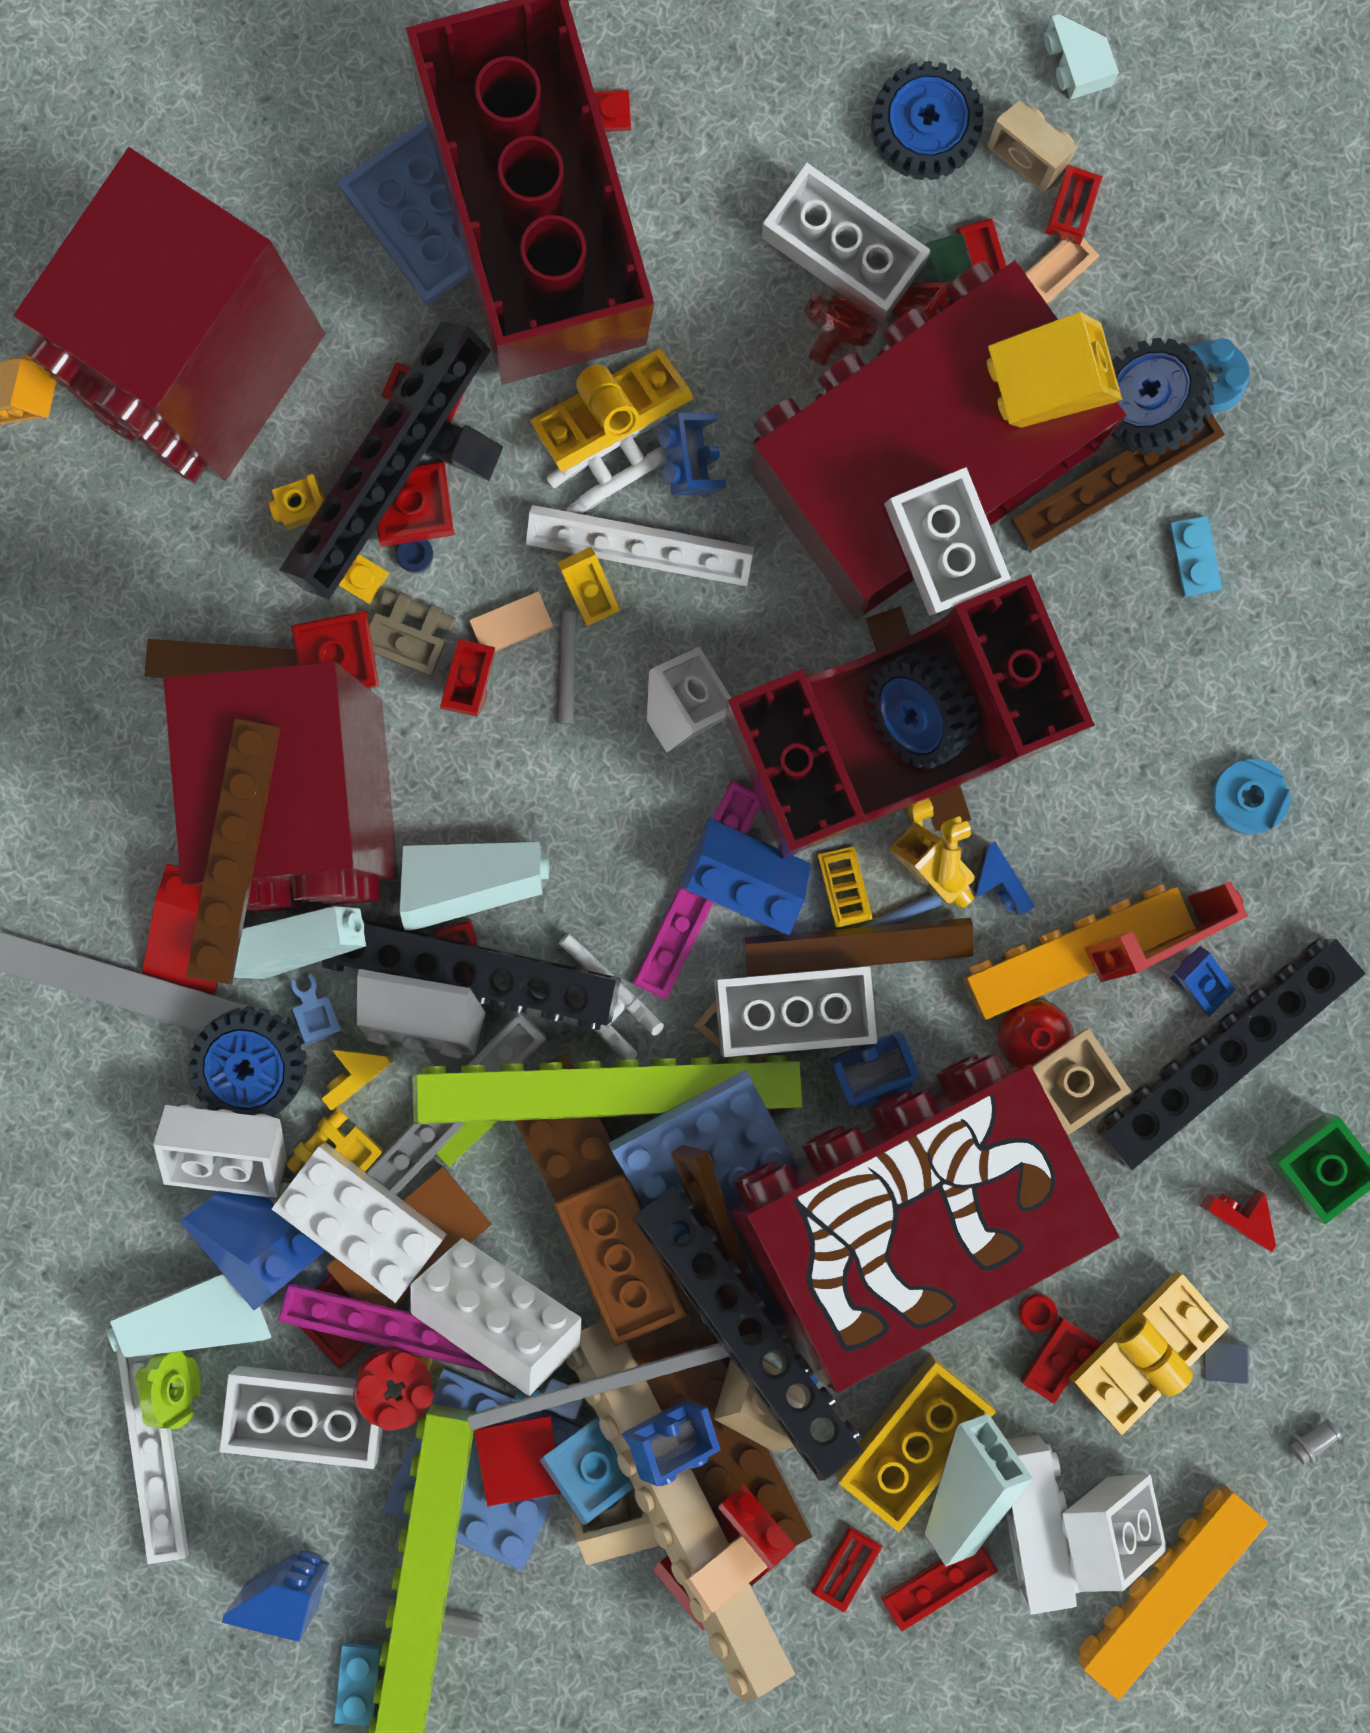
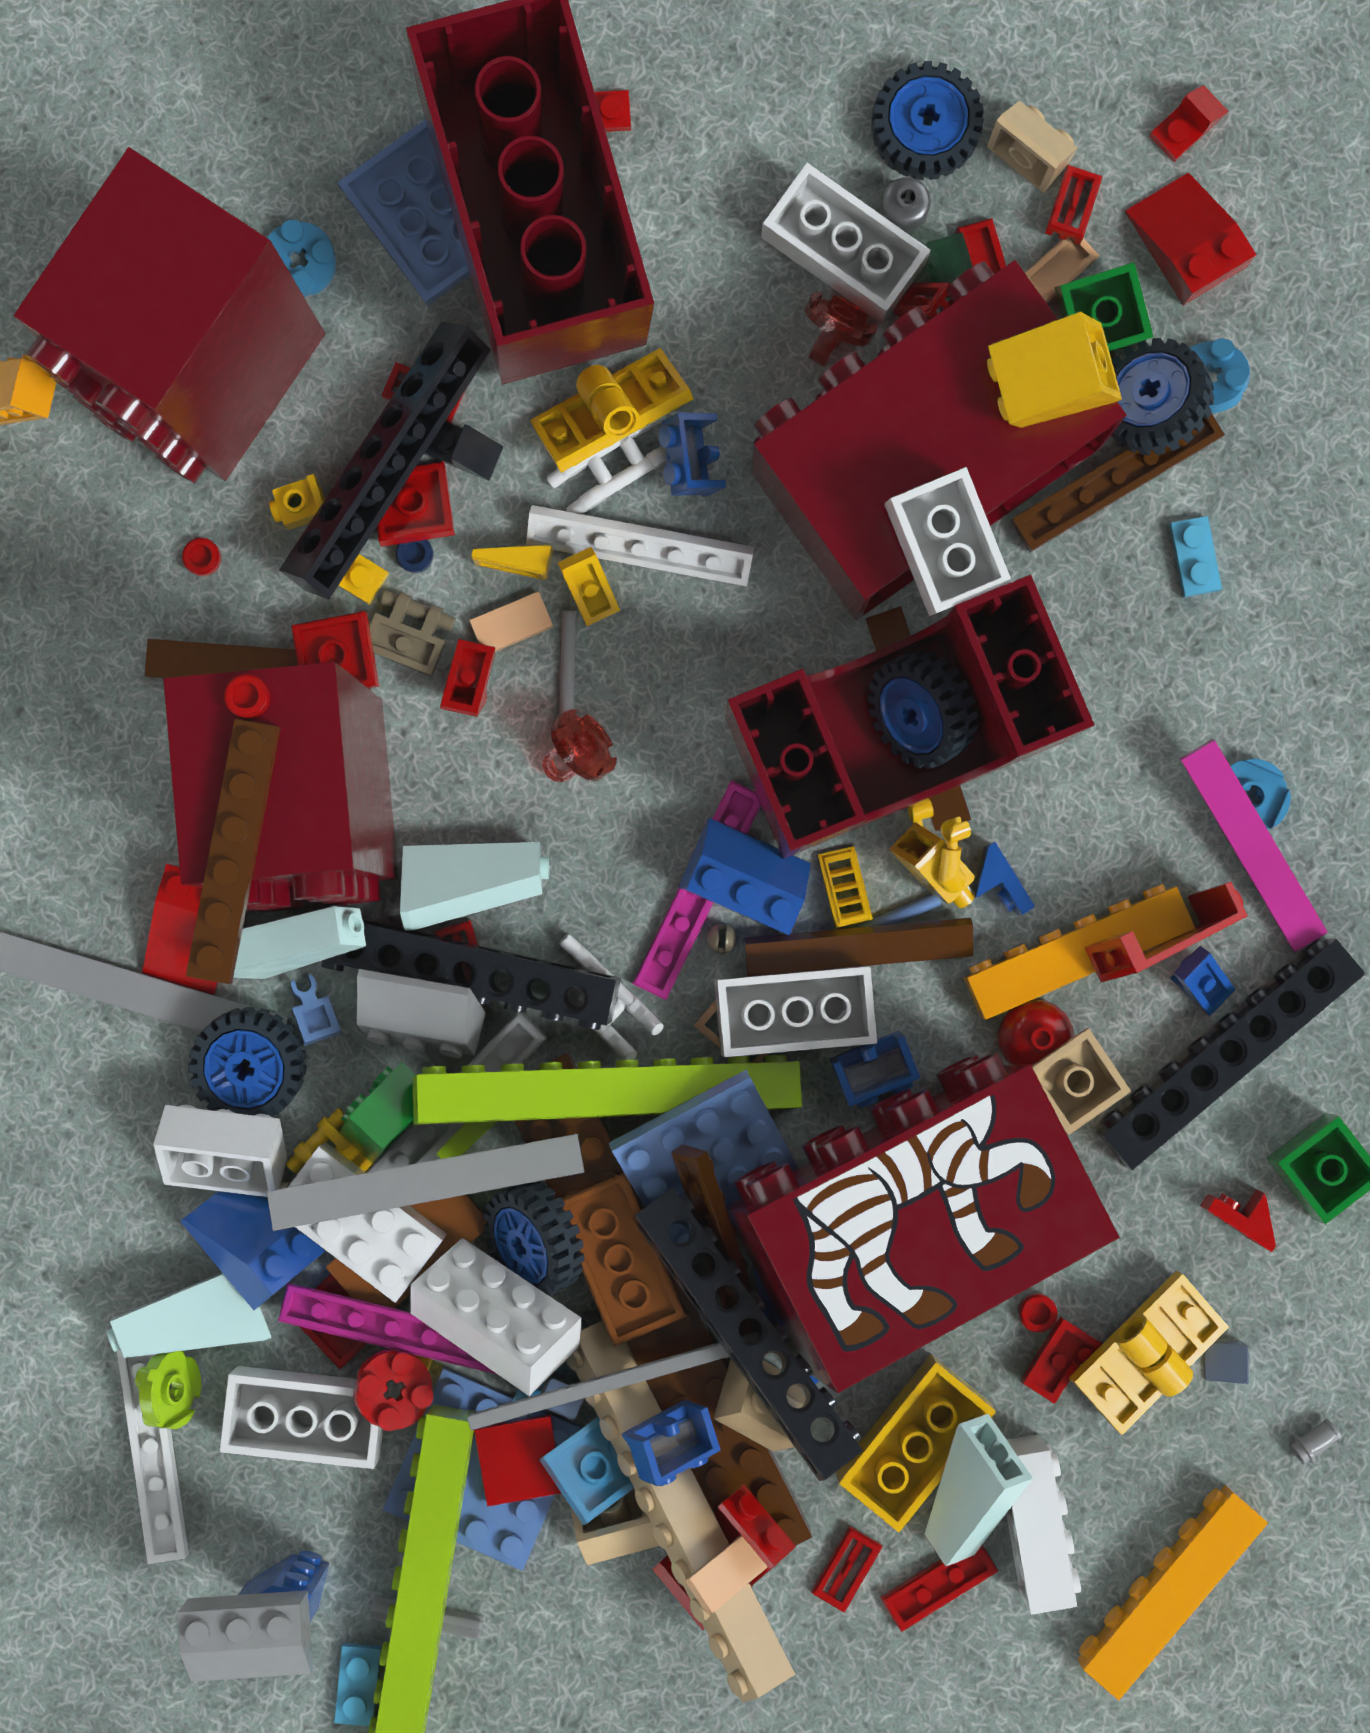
(201, 556): none -> red tile
(245, 1636): none -> light grey slope
(247, 696): none -> red tile
(320, 254): none -> dark azure plate
(362, 1067): yellow slope -> none
(382, 1116): none -> green brick
(424, 1182): none -> light grey tile
(520, 560): none -> yellow slope
(534, 1236): none -> black wheel
(582, 747): none -> clear red tile
(684, 699): white slope -> none
(713, 938): none -> dark tan hinge
(906, 204): none -> flat silver head
(1086, 57): light aqua slope -> none
(1112, 299): none -> green brick
(1114, 1533): white brick -> none
(1188, 122): none -> red slope
(1190, 237): none -> red slope
(1253, 845): none -> dark pink tile

